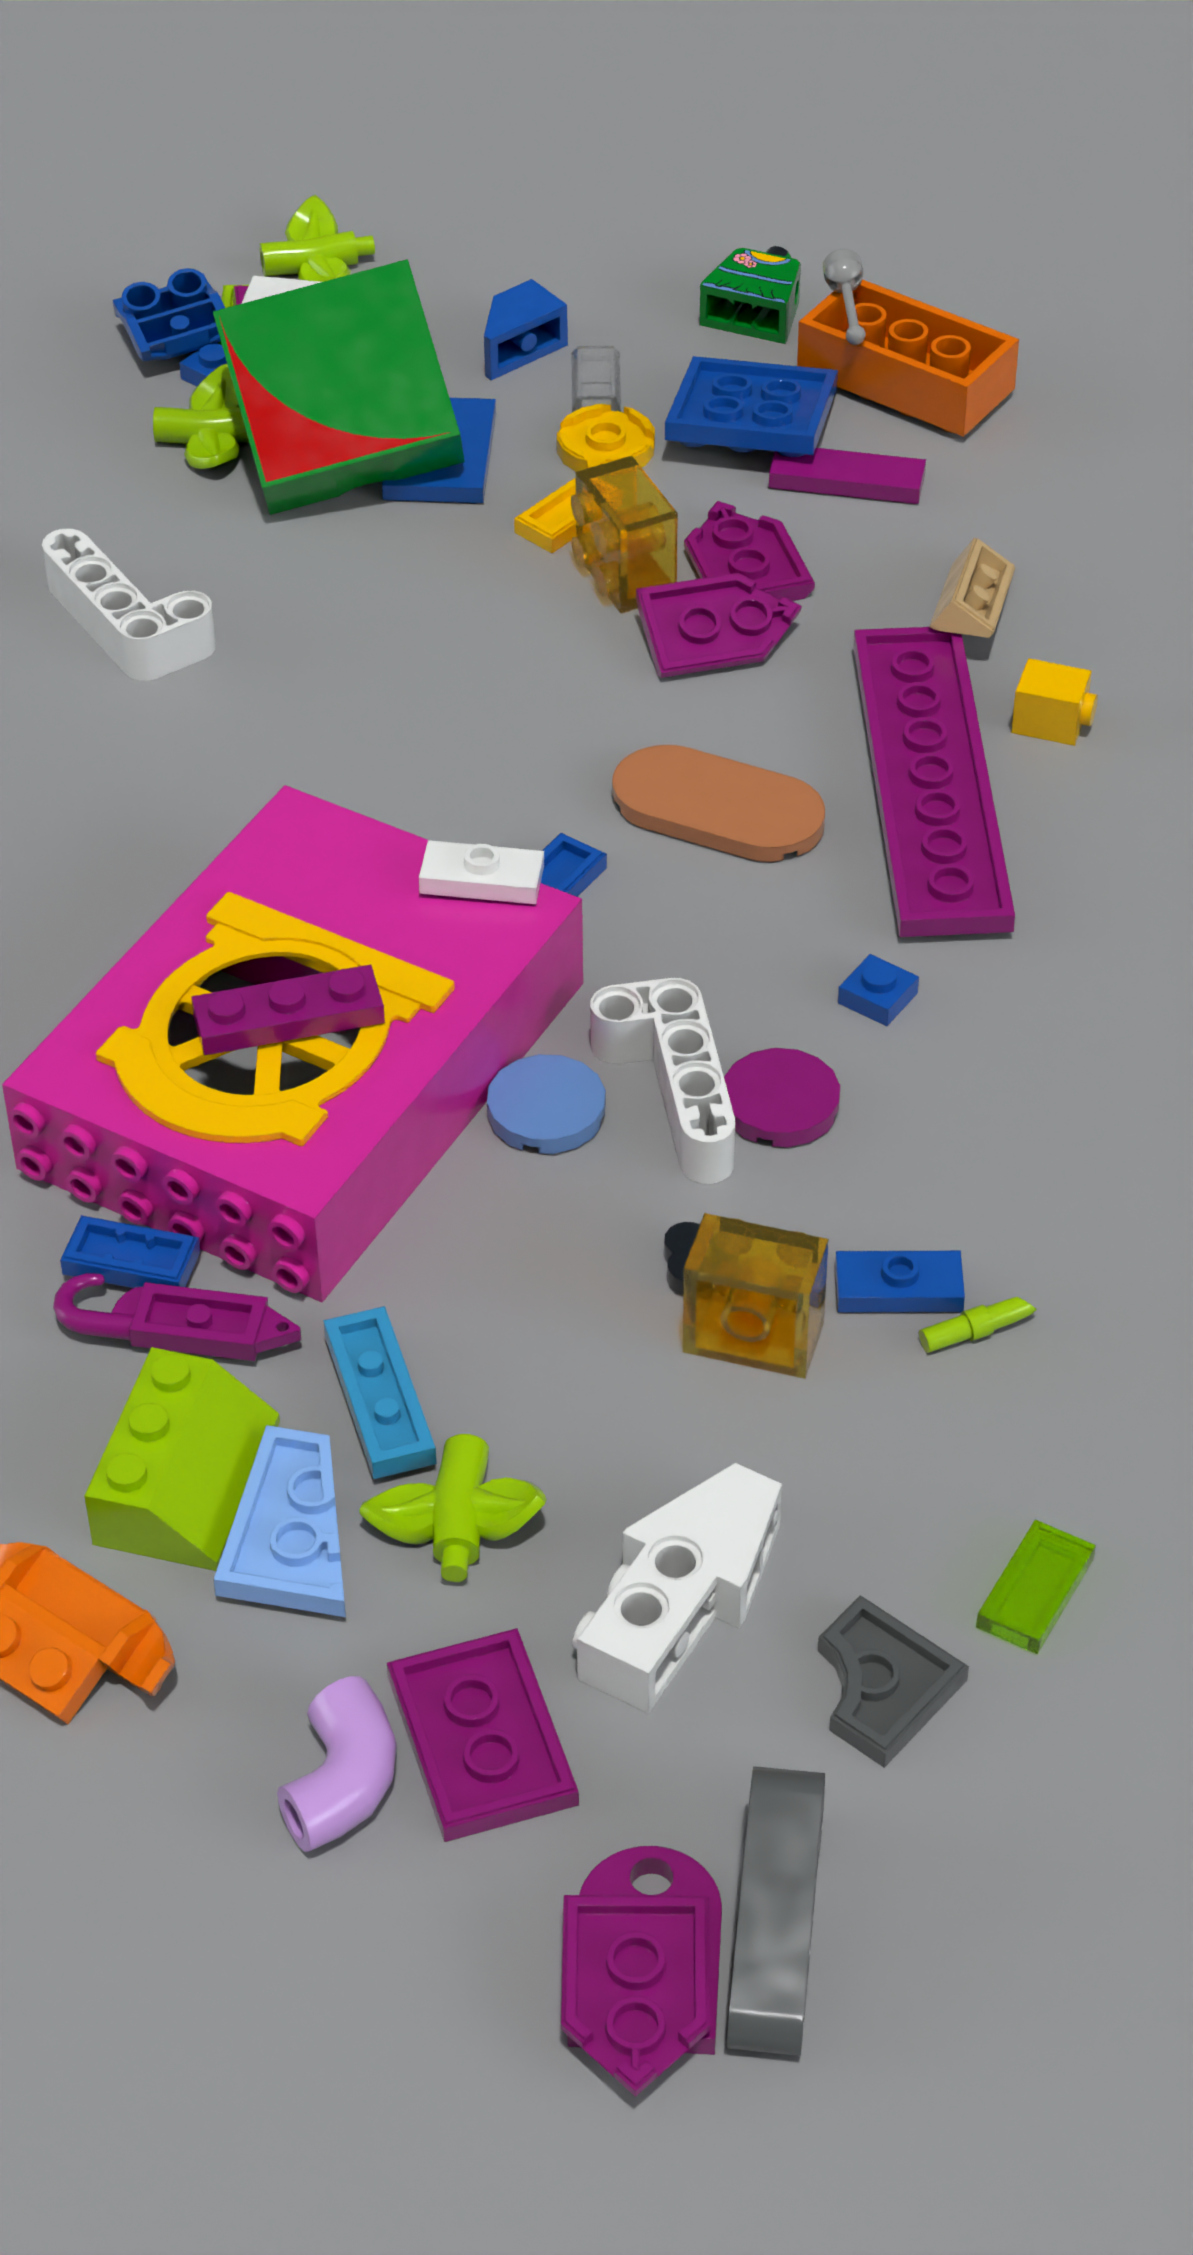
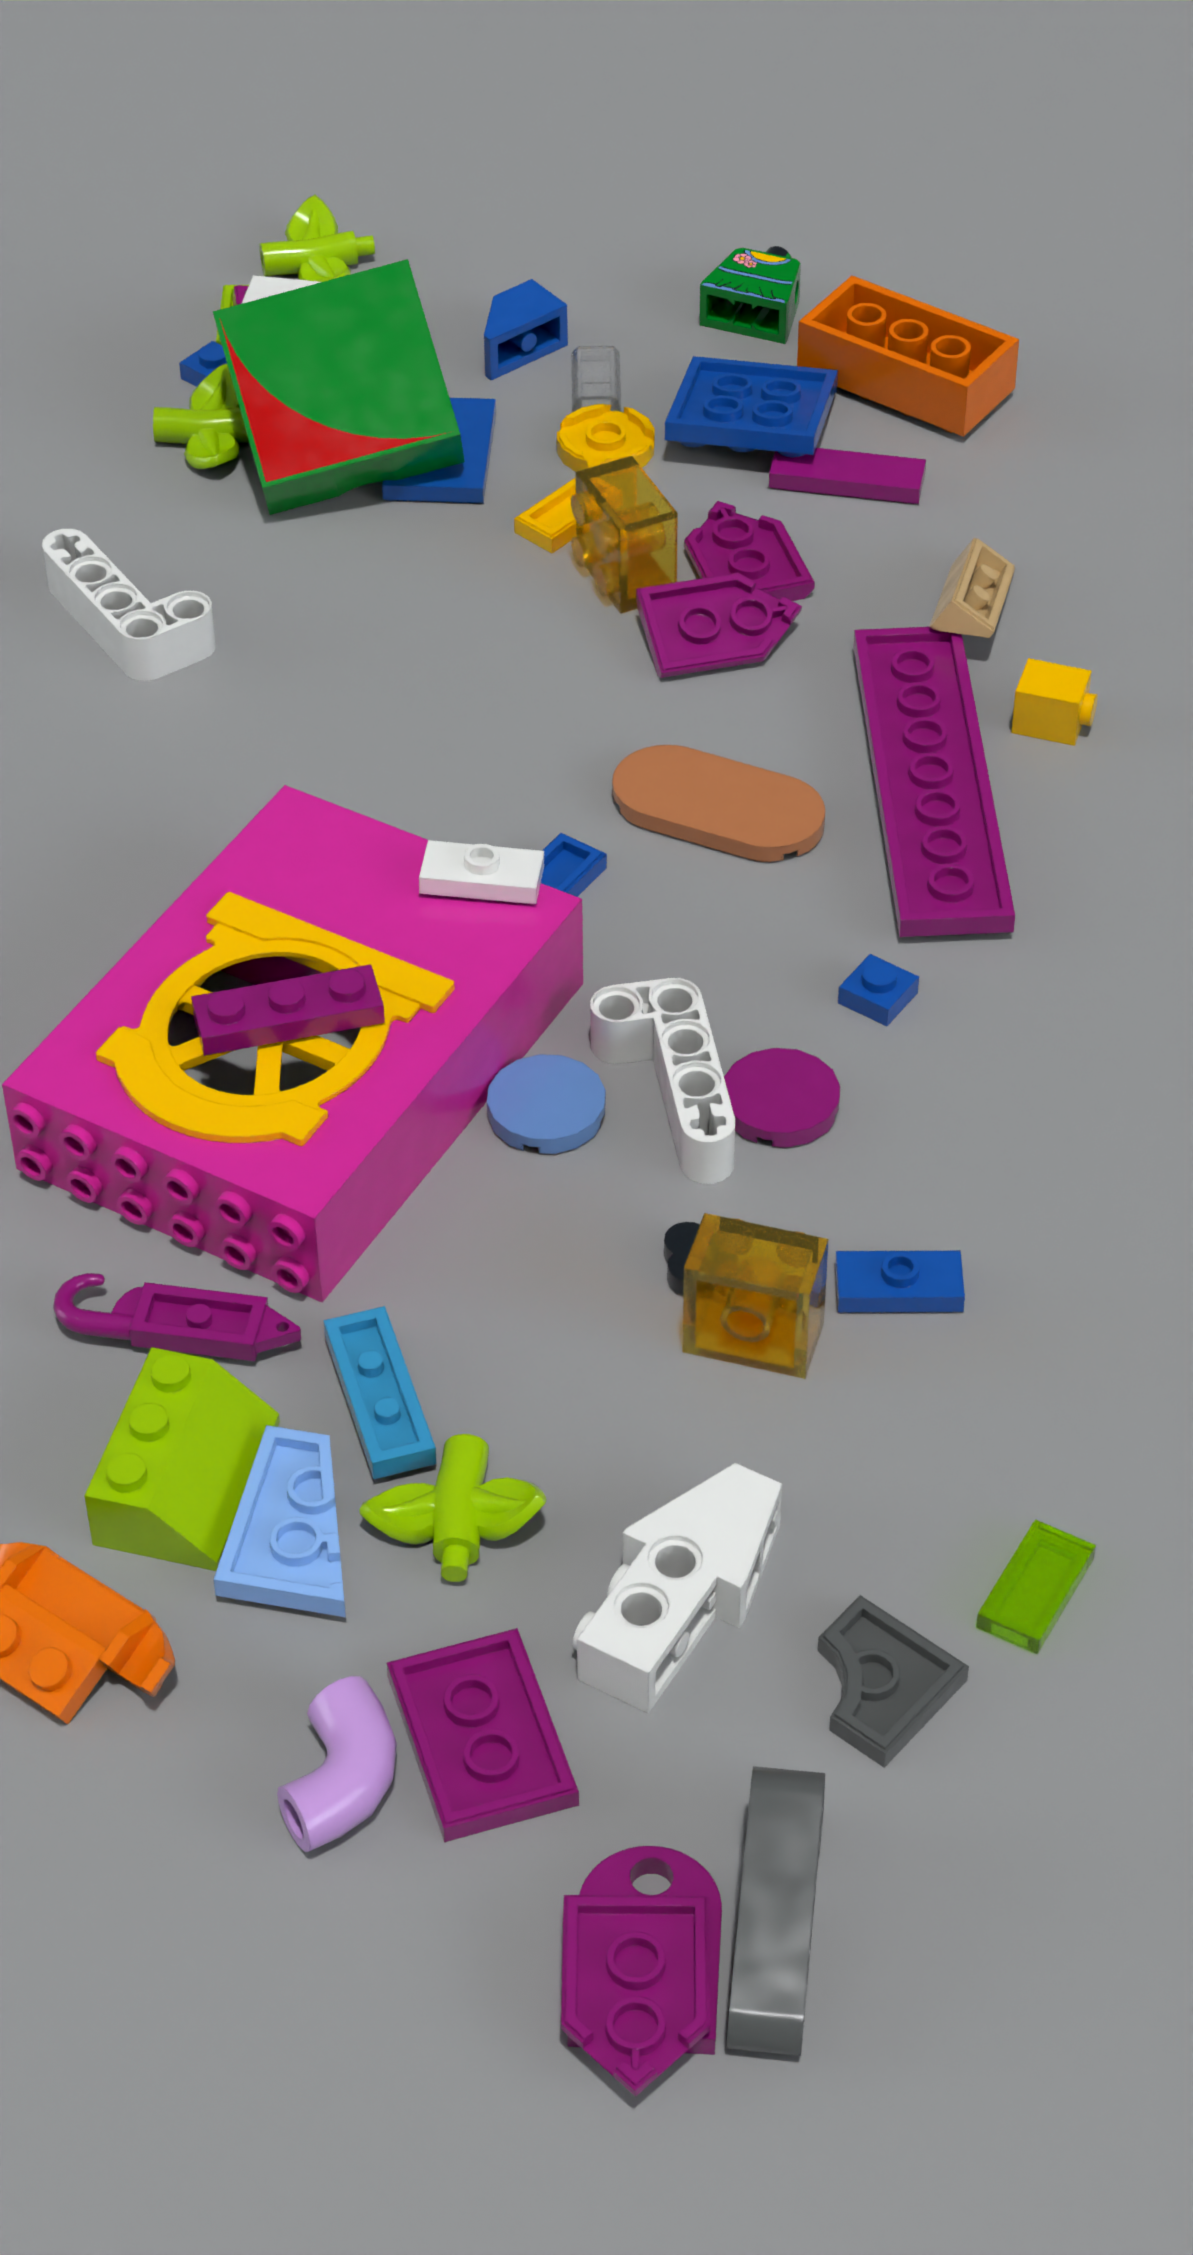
(129, 1253): blue plate -> none
(170, 318): blue slope -> none
(843, 275): light grey hinge -> none
(974, 1323): lime piece -> none

